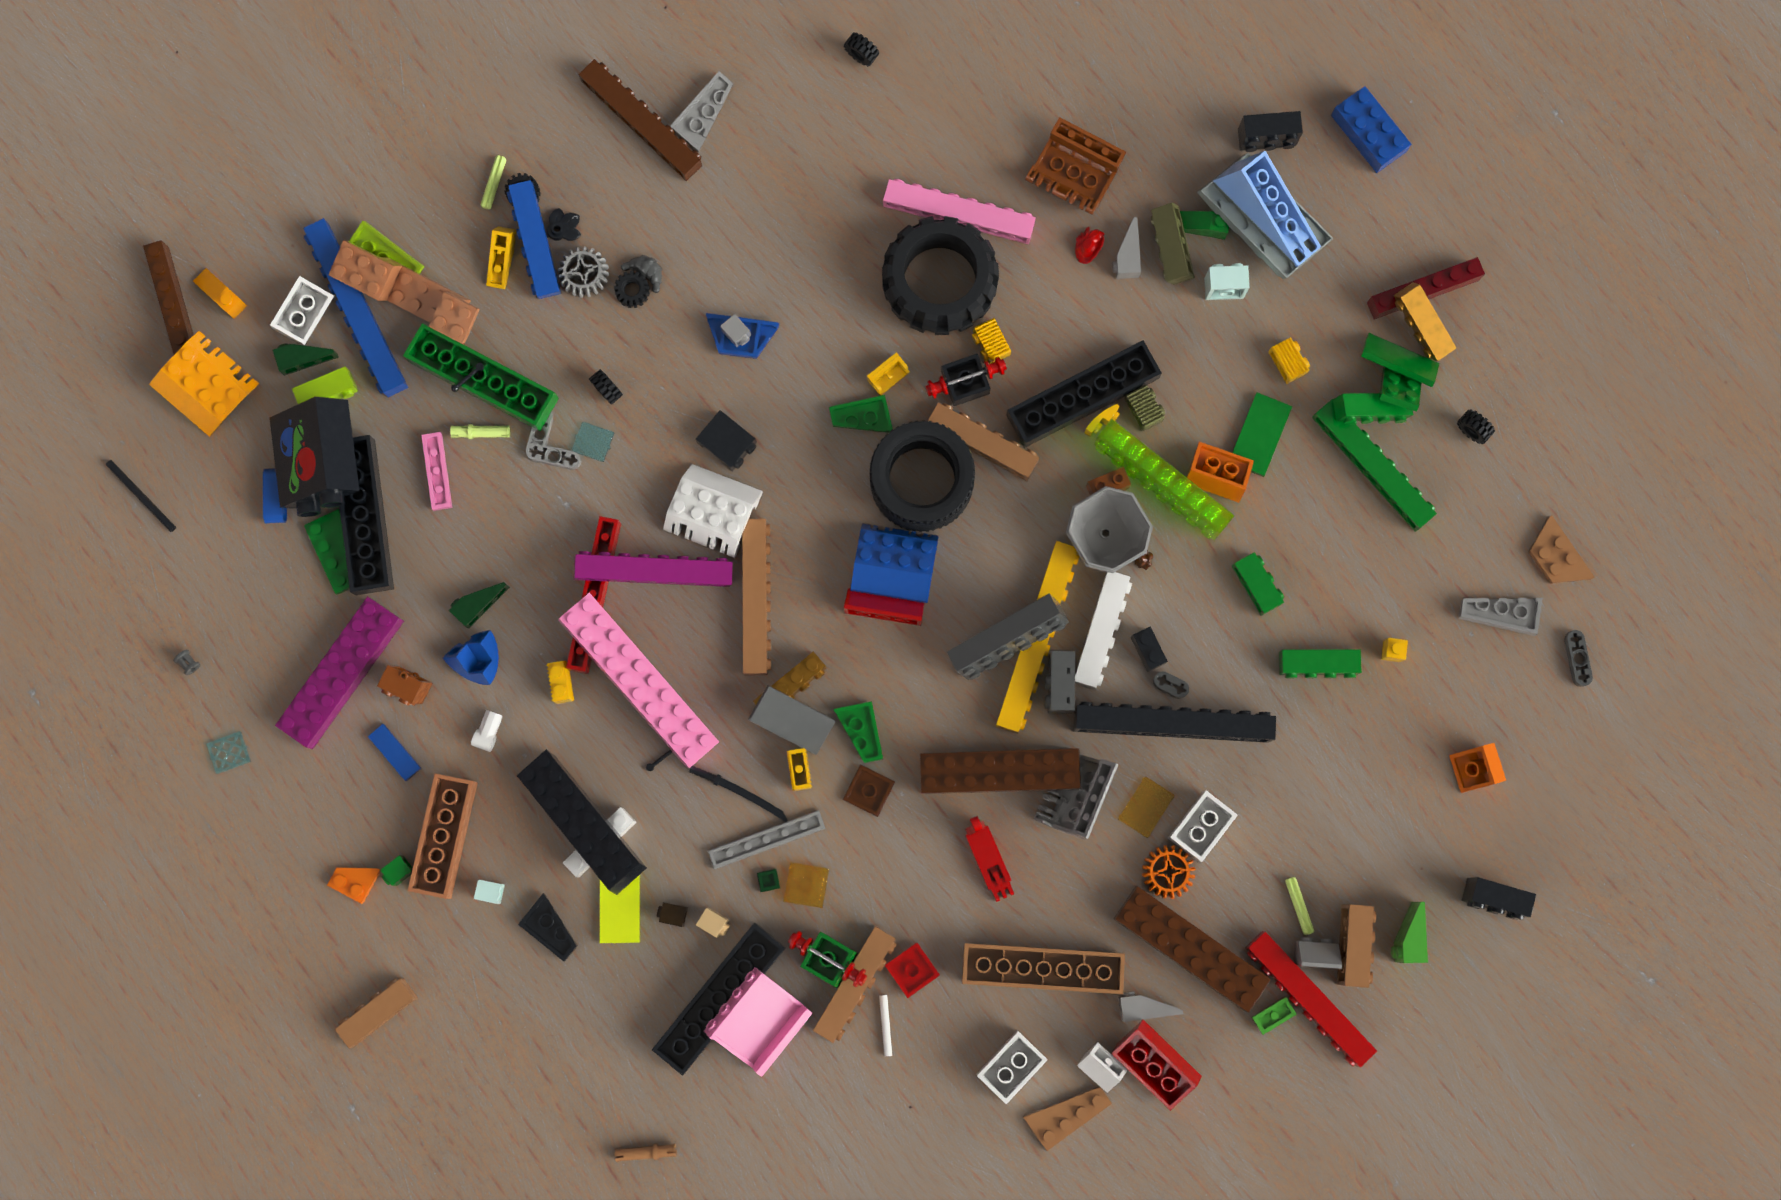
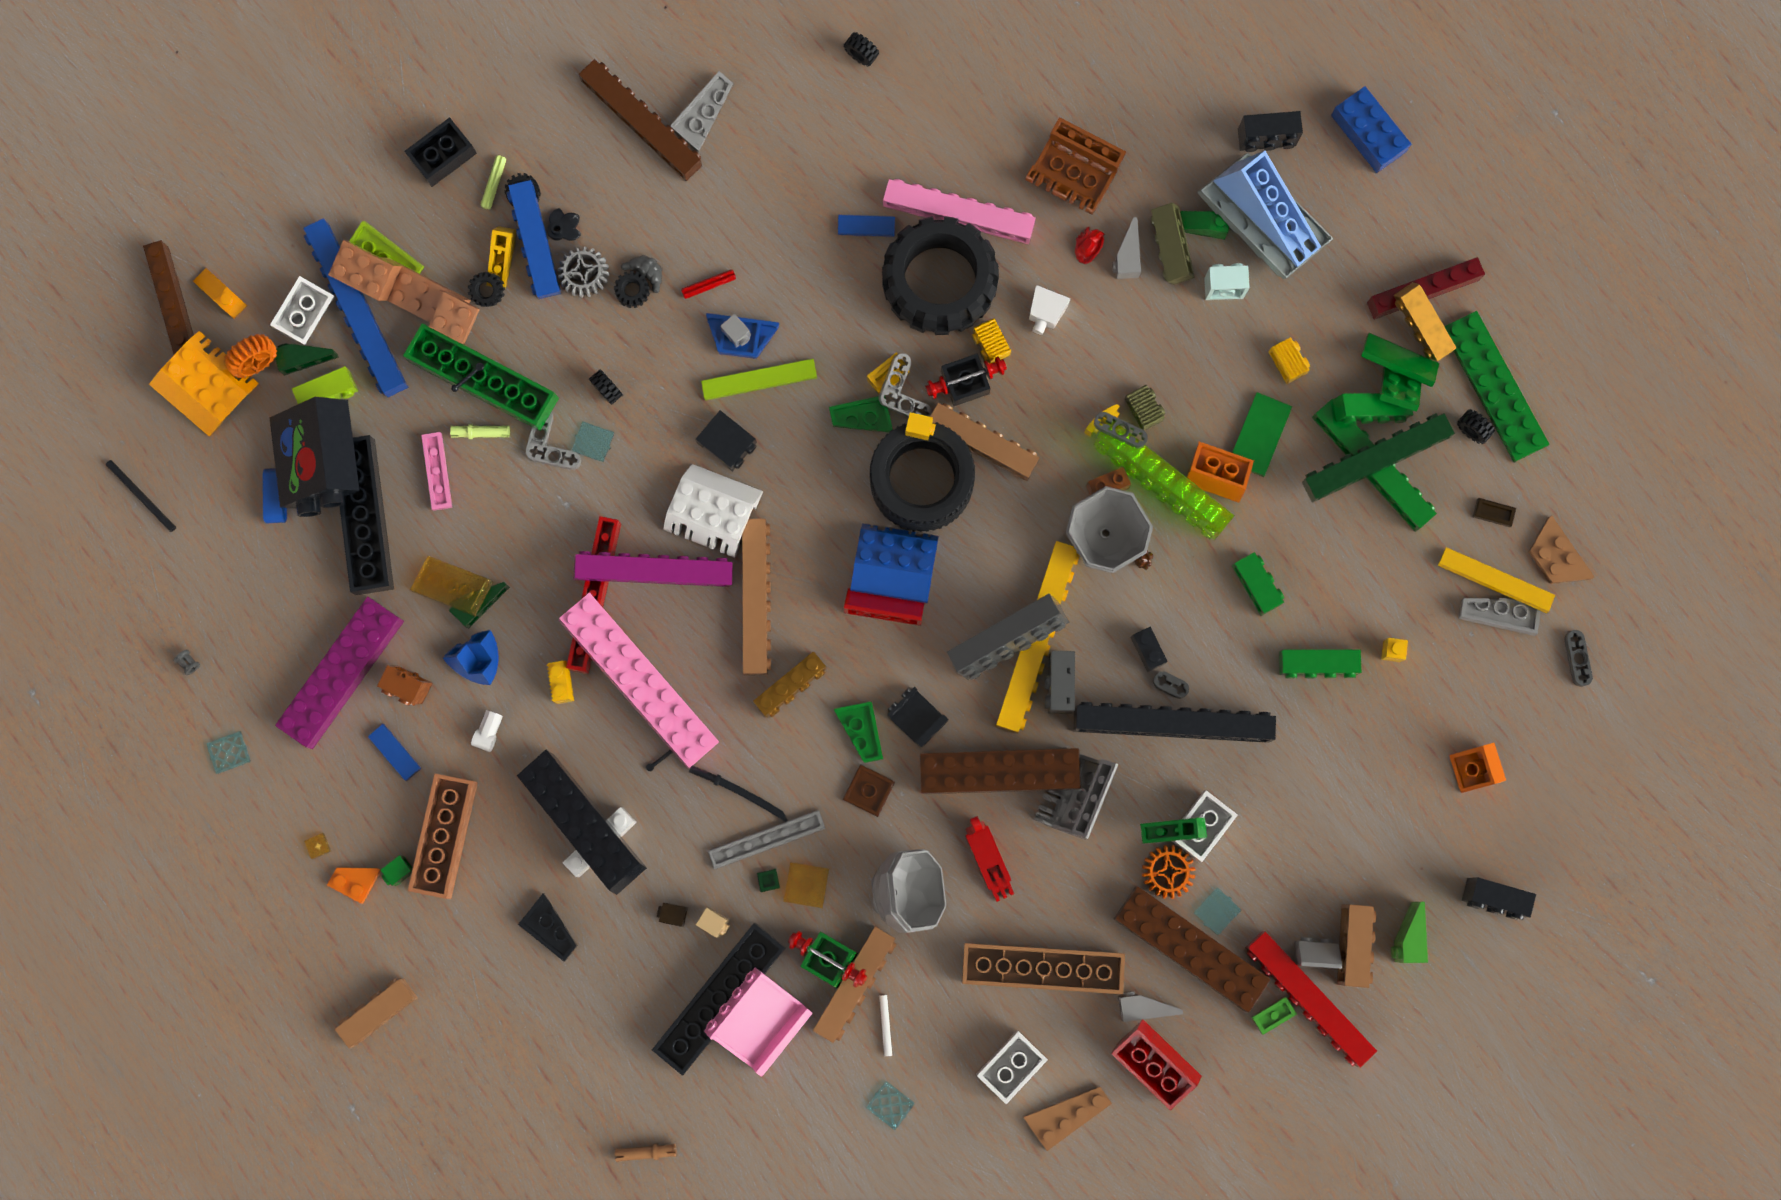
(250, 356): none -> orange gear
(317, 846): none -> clear yellow tile
(328, 543): green wing -> none
(440, 152): none -> black brick
(451, 585): none -> clear yellow tile
(475, 289): none -> black tyre
(489, 891): light aqua panel -> none
(620, 914): neon yellow tile -> none
(708, 284): none -> red axle
(759, 379): none -> lime tile
(791, 720): dark grey tile -> none
(799, 769): yellow brick -> none
(866, 225): none -> blue tile
(881, 1116): none -> clear light blue window
(895, 390): none -> light grey beam
(909, 891): none -> light grey rock
(912, 970): red plate -> none
(916, 717): none -> black panel
(920, 426): none -> yellow brick
(1047, 309): none -> white torso
(1083, 394): black brick -> none
(1101, 630): white brick -> none
(1102, 1067): white brick -> none
(1131, 441): none -> dark grey beam
(1146, 807): clear yellow piece -> none
(1173, 830): none -> green slope
(1217, 911): none -> clear light blue piece
(1299, 905): yellowish green axle -> none
(1378, 457): none -> dark green brick
(1494, 512): none -> dark brown tile
(1496, 387): none -> green plate
(1496, 580): none -> yellow tile

